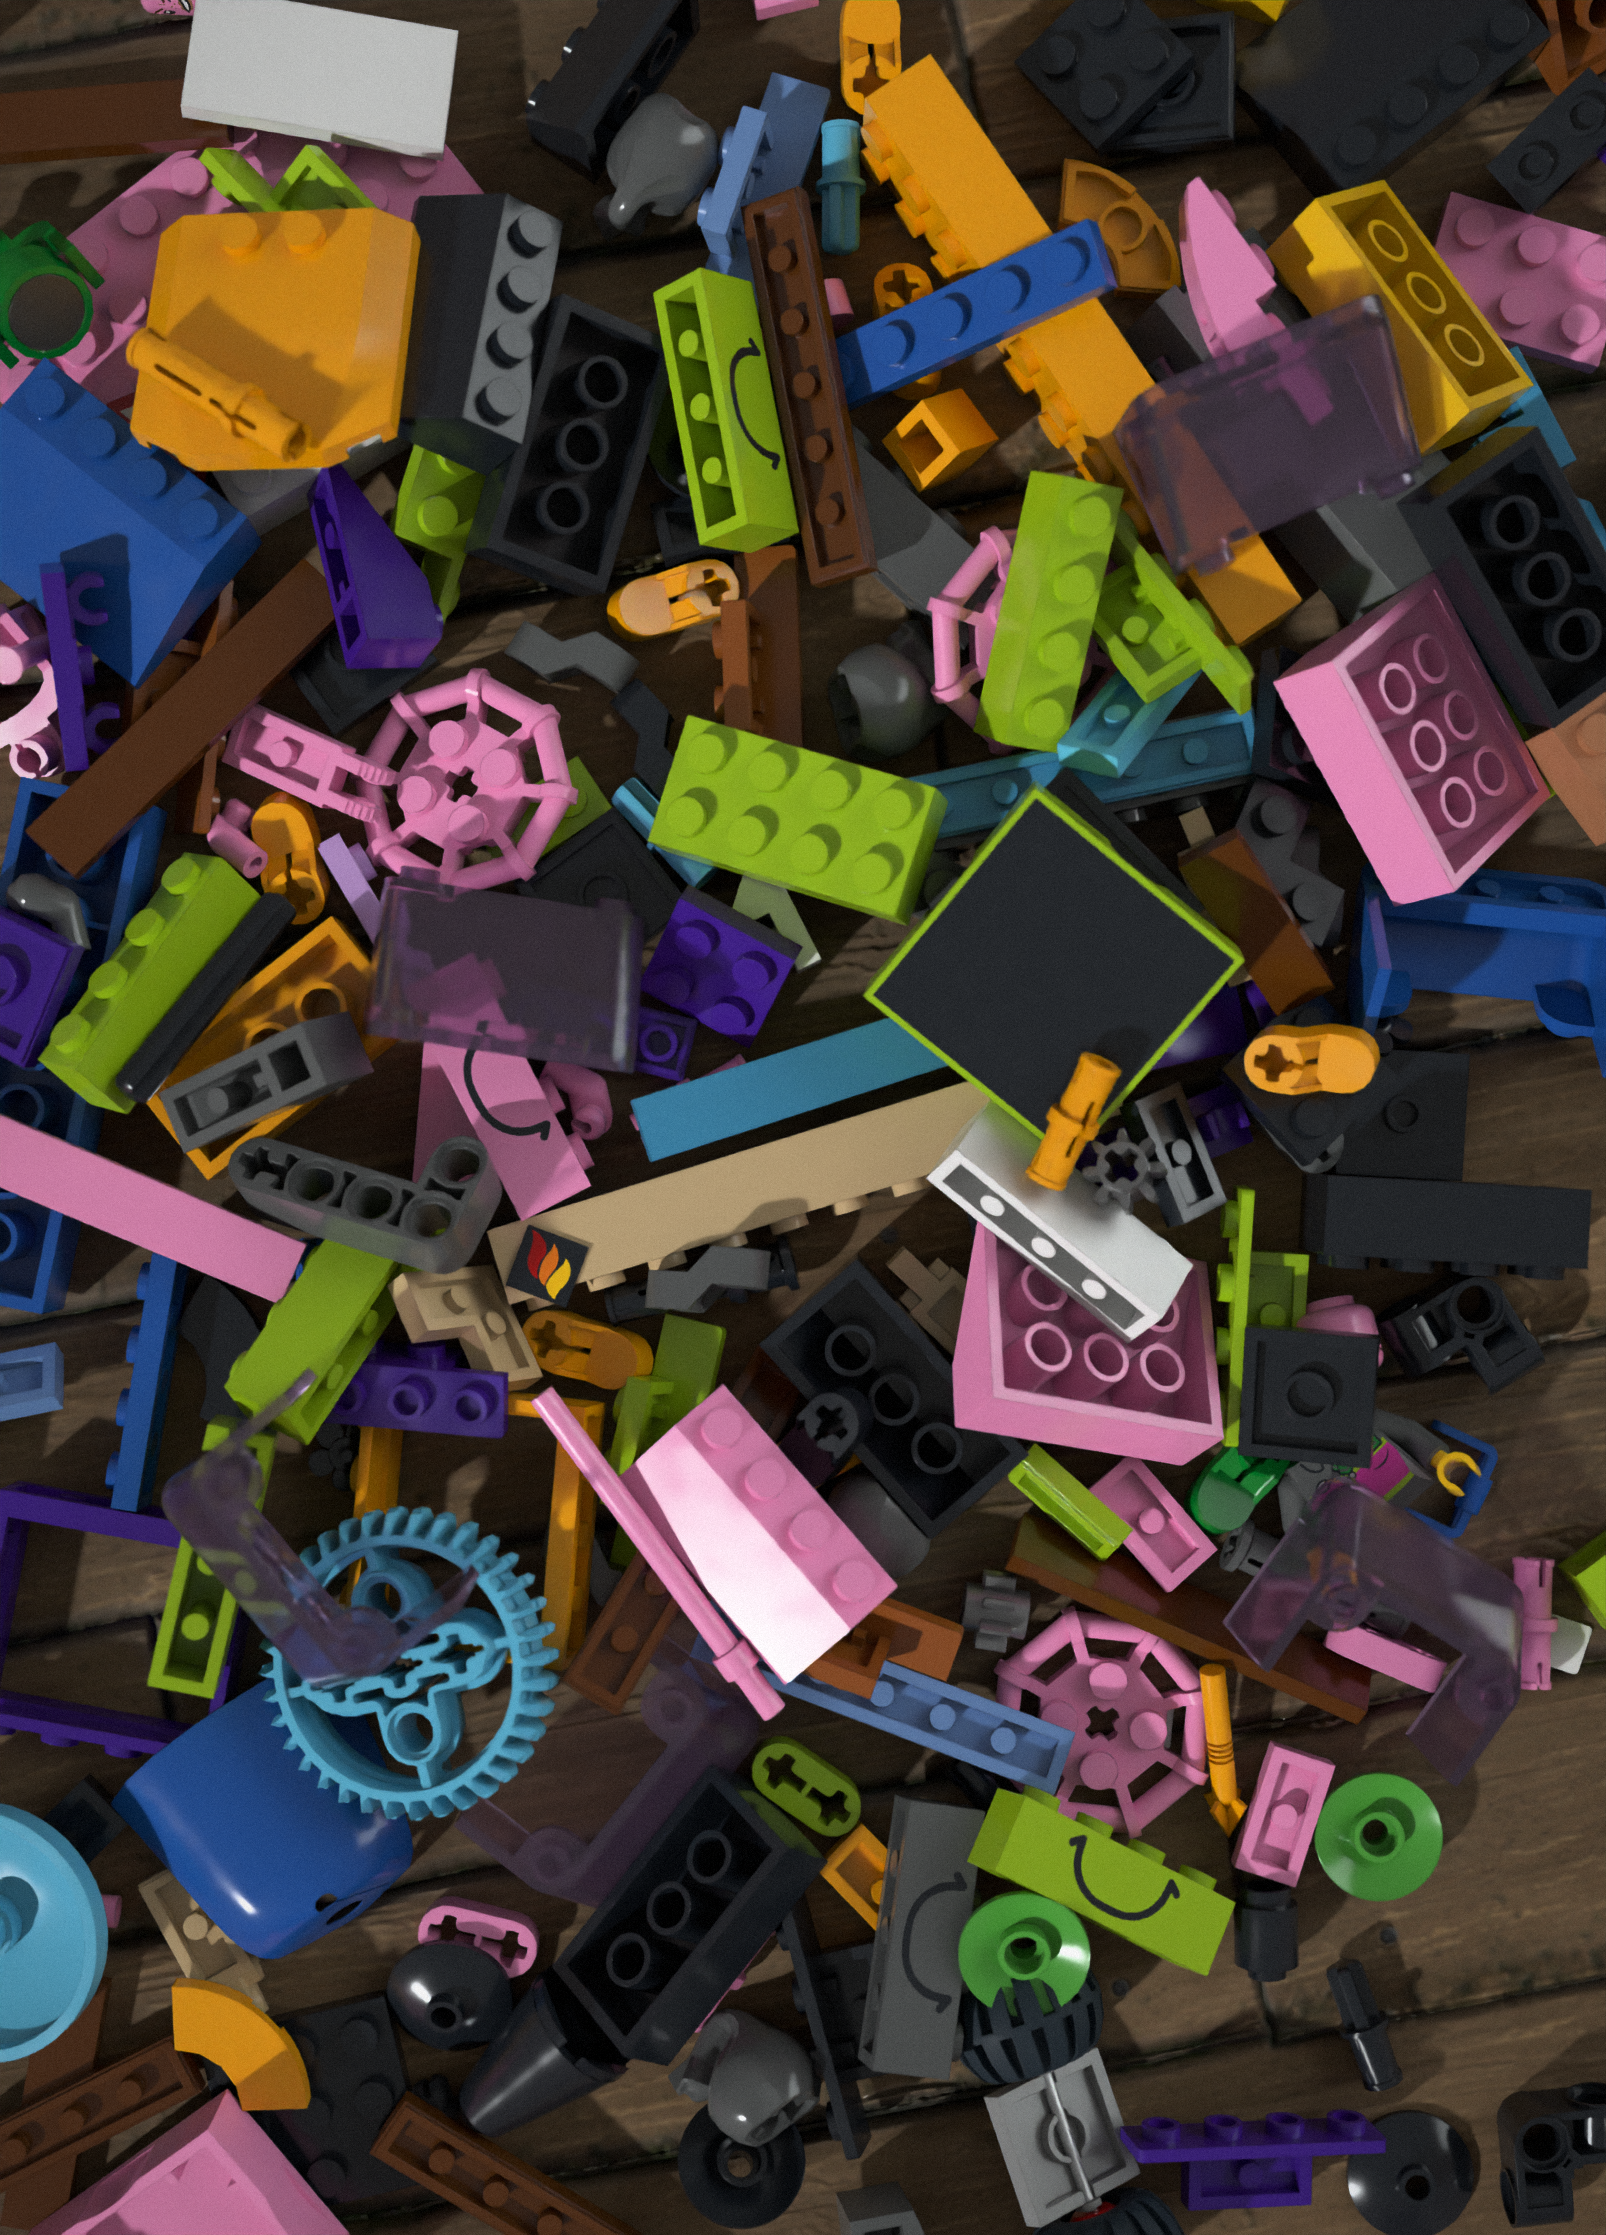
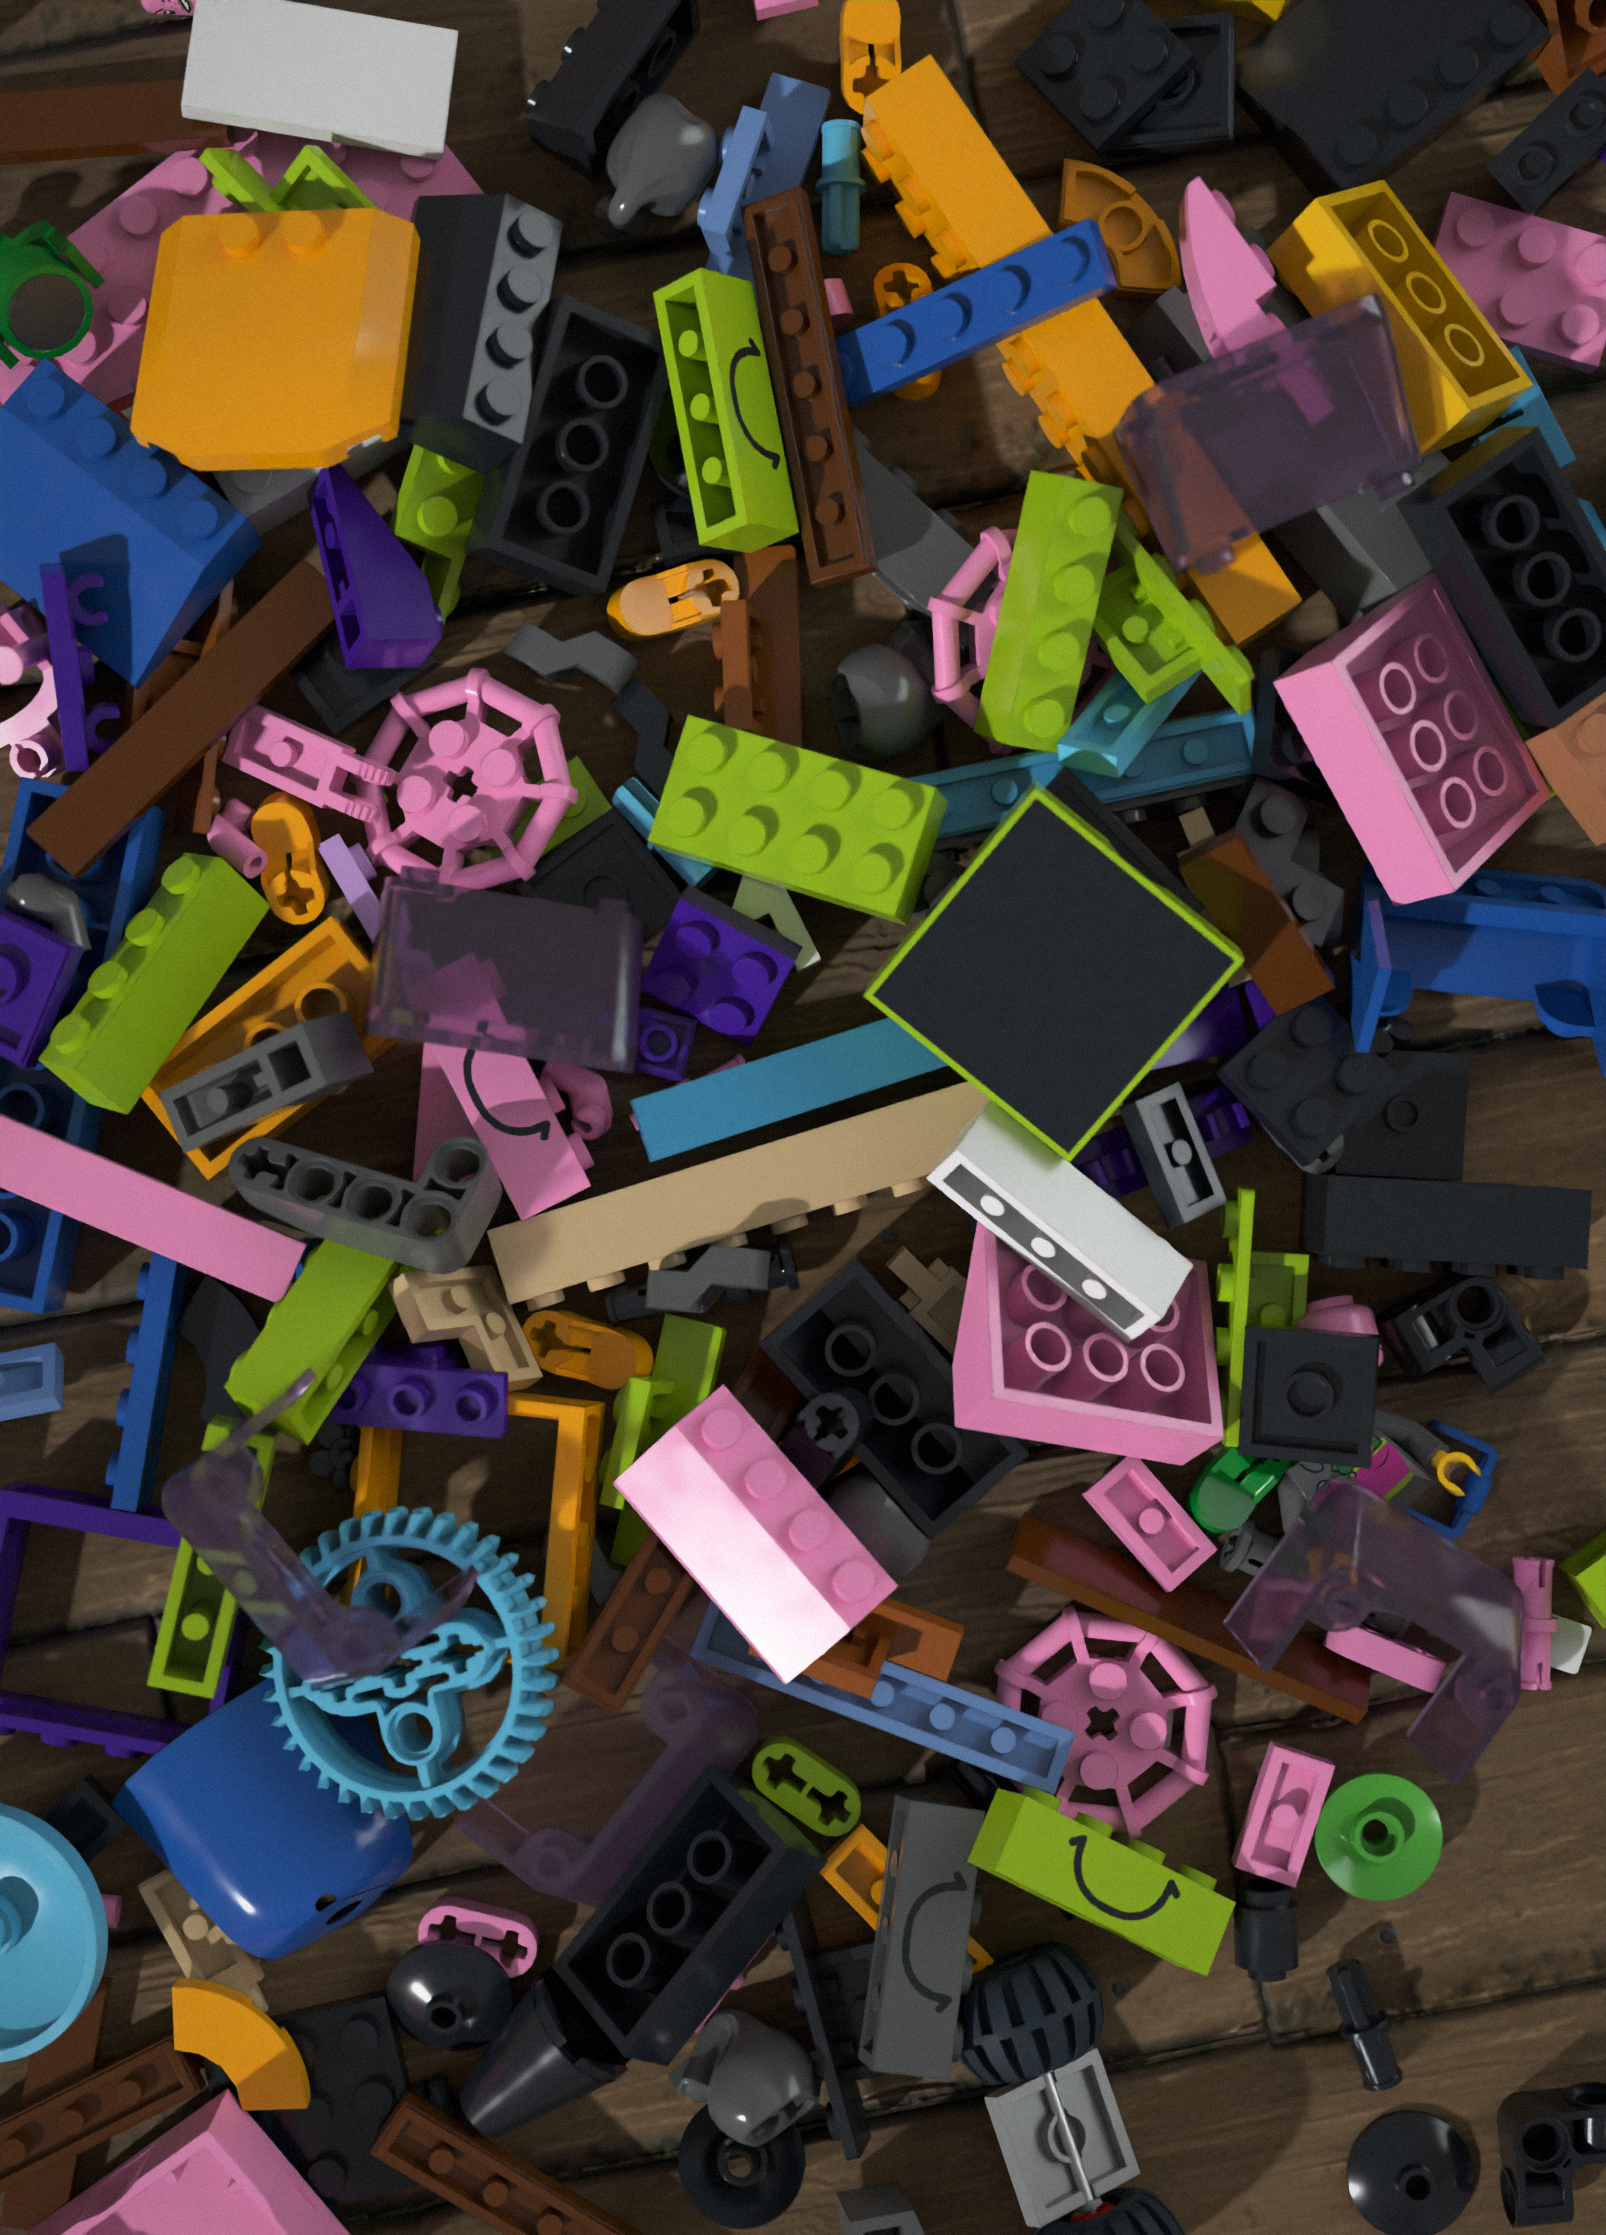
(205, 997): black axle -> none
(238, 406): light orange pin -> none
(547, 1266): black sticker -> none
(733, 1655): bright pink bar -> none
(940, 439): light orange brick -> none
(994, 1610): flat silver gear -> none
(1056, 1957): bright green dish -> none
(1069, 1503): lime tile -> none
(1073, 1121): light orange pin -> none
(1122, 1189): flat silver gear -> none
(1225, 1795): light orange piece -> none
(1250, 2162): dark purple bracket -> none
(1312, 1059): light orange piece -> none

